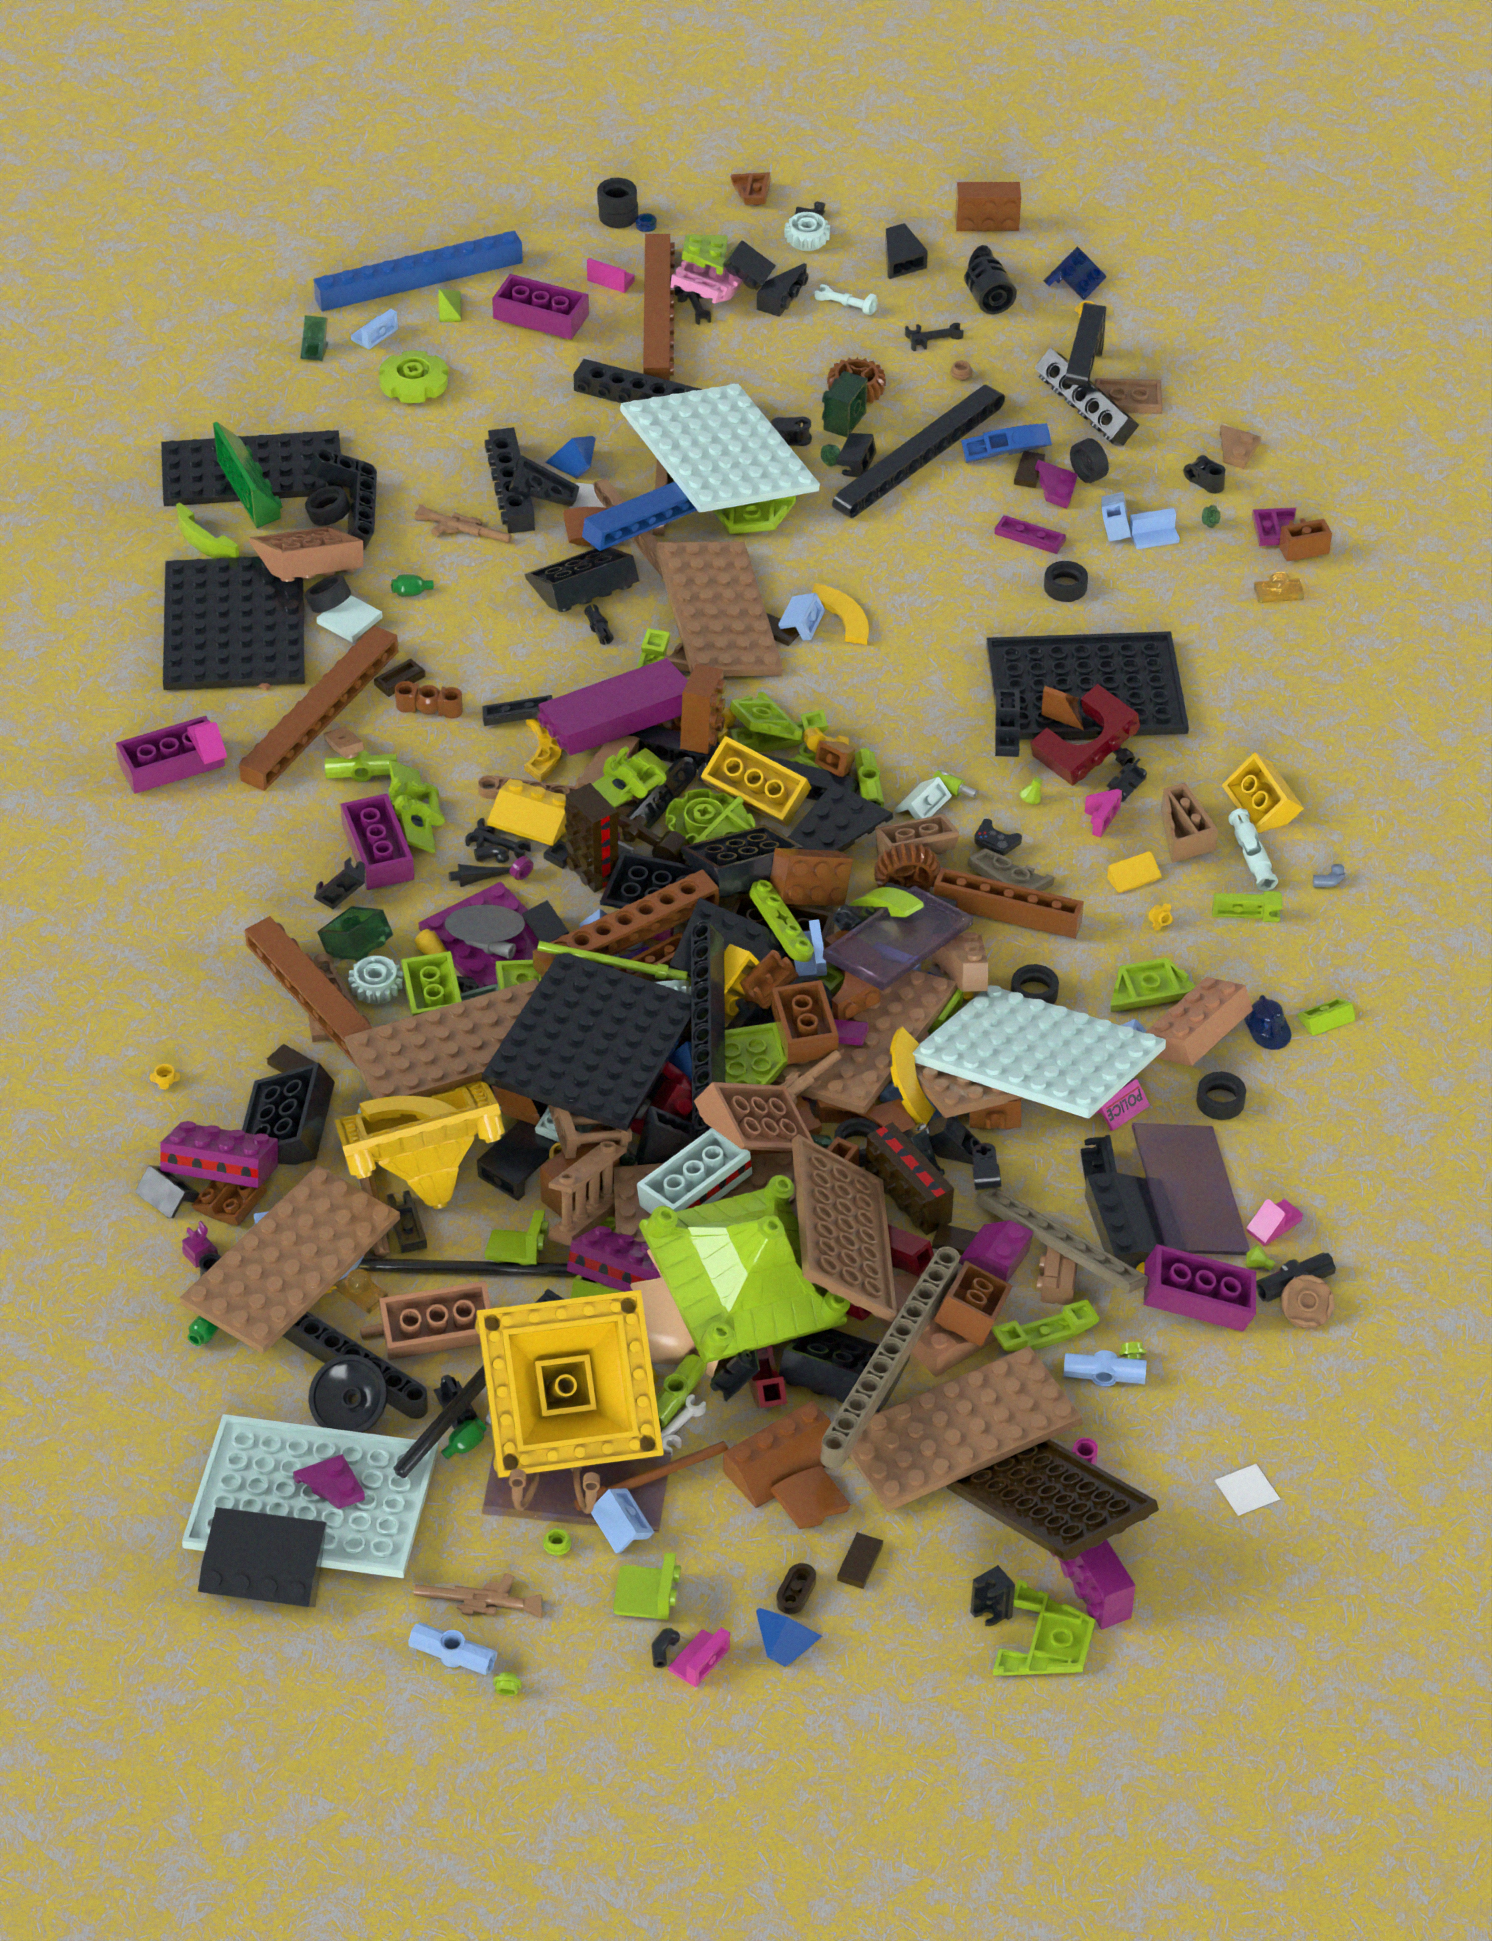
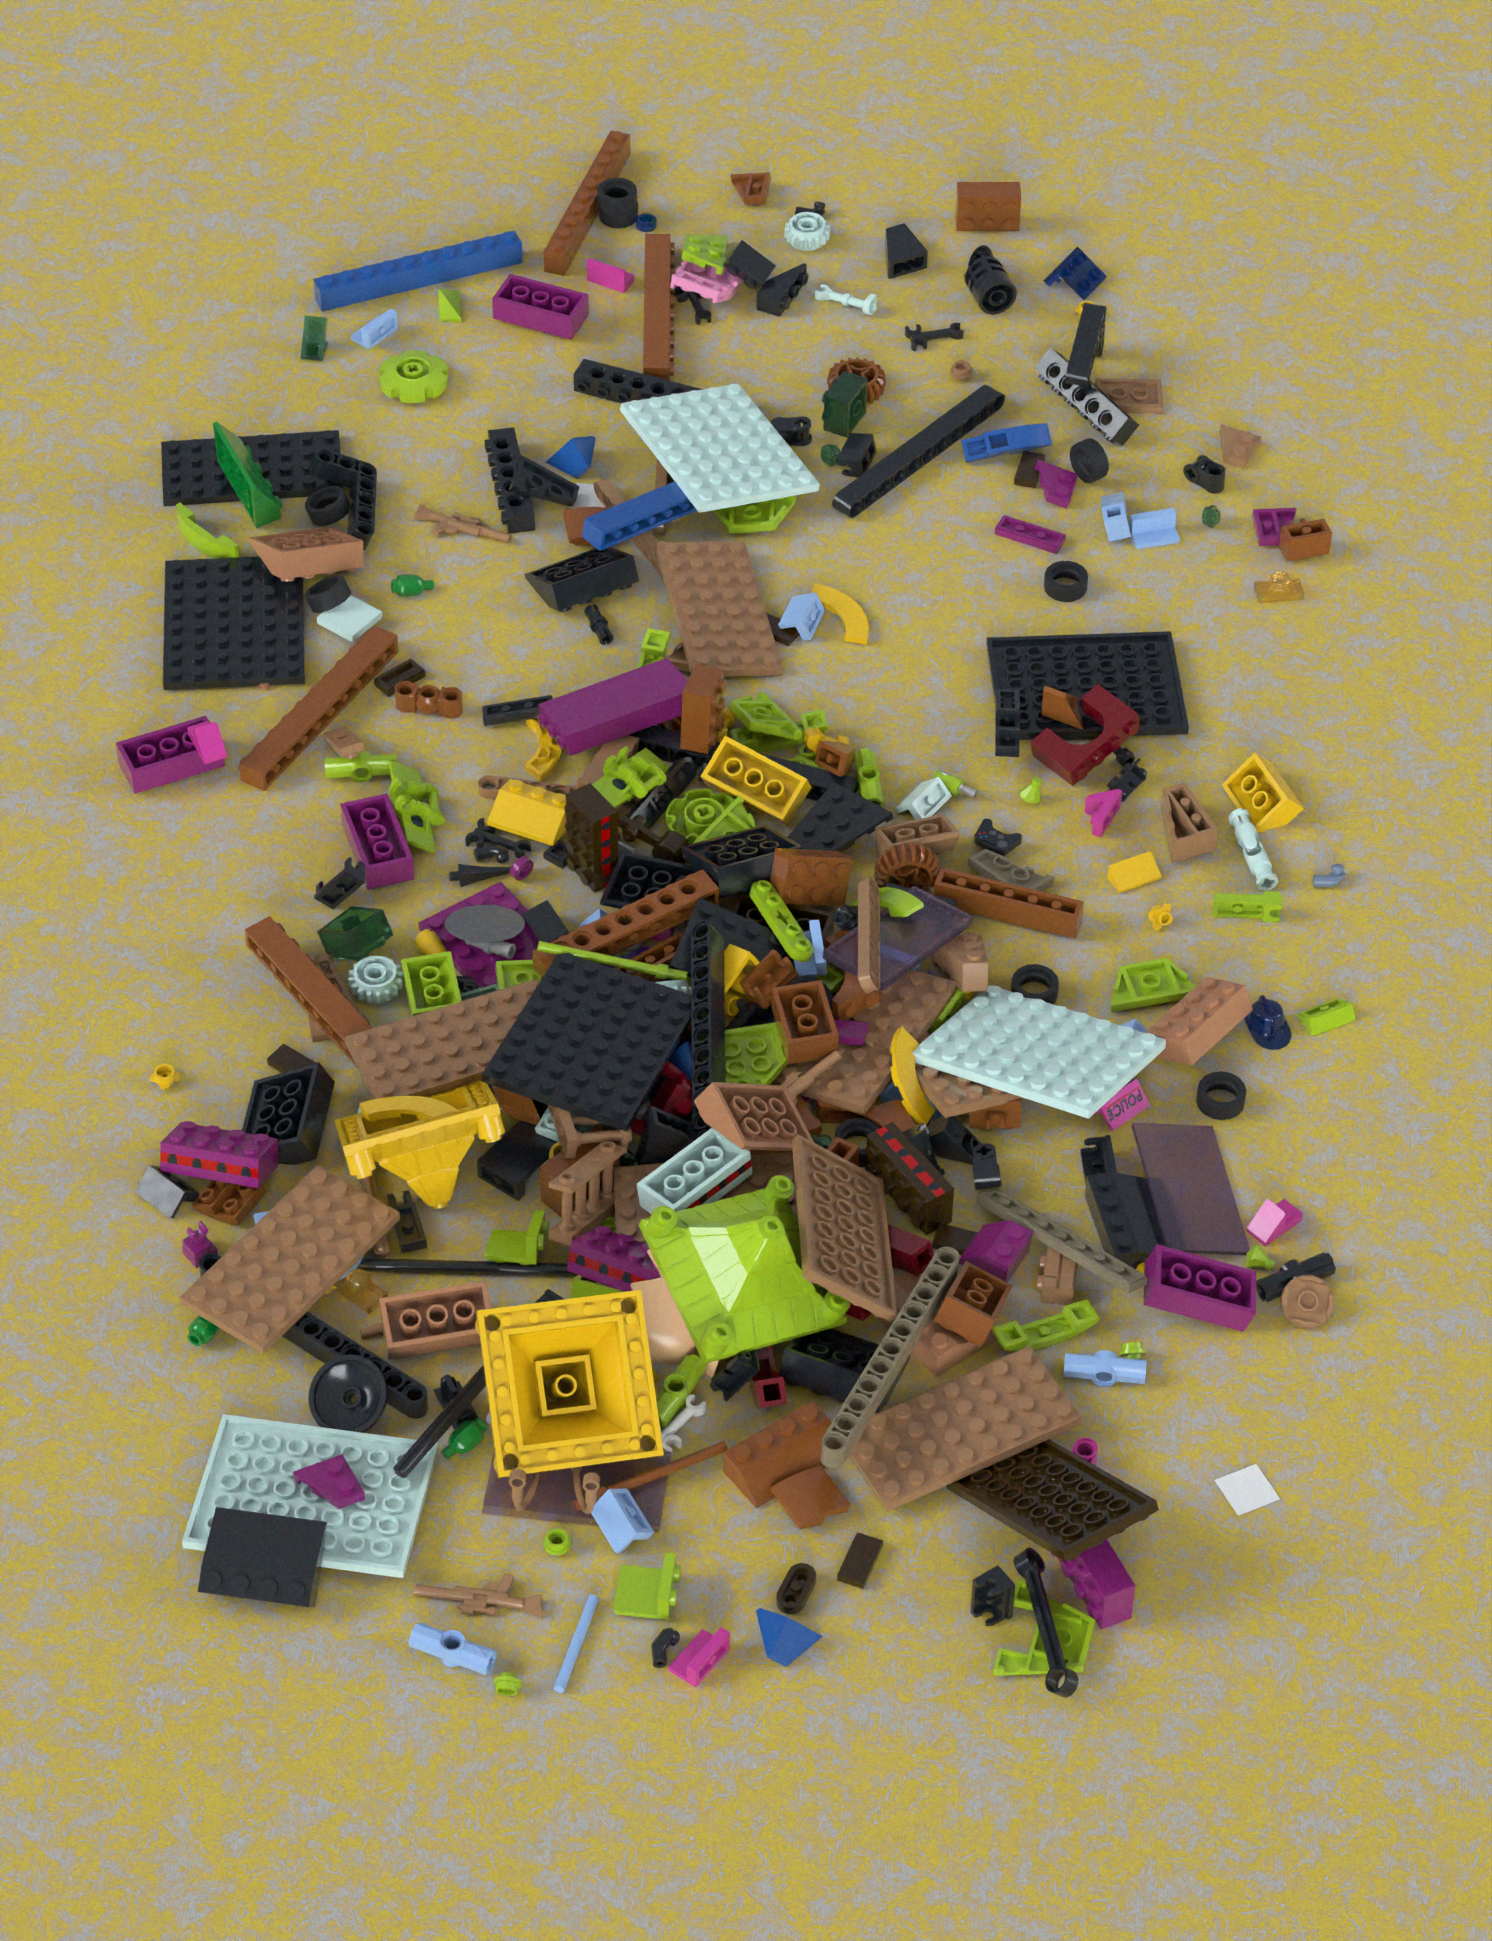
(576, 1643): none -> light blue bar
(584, 205): none -> dark orange brick
(868, 935): none -> medium nougat beam
(1030, 1566): none -> black piece

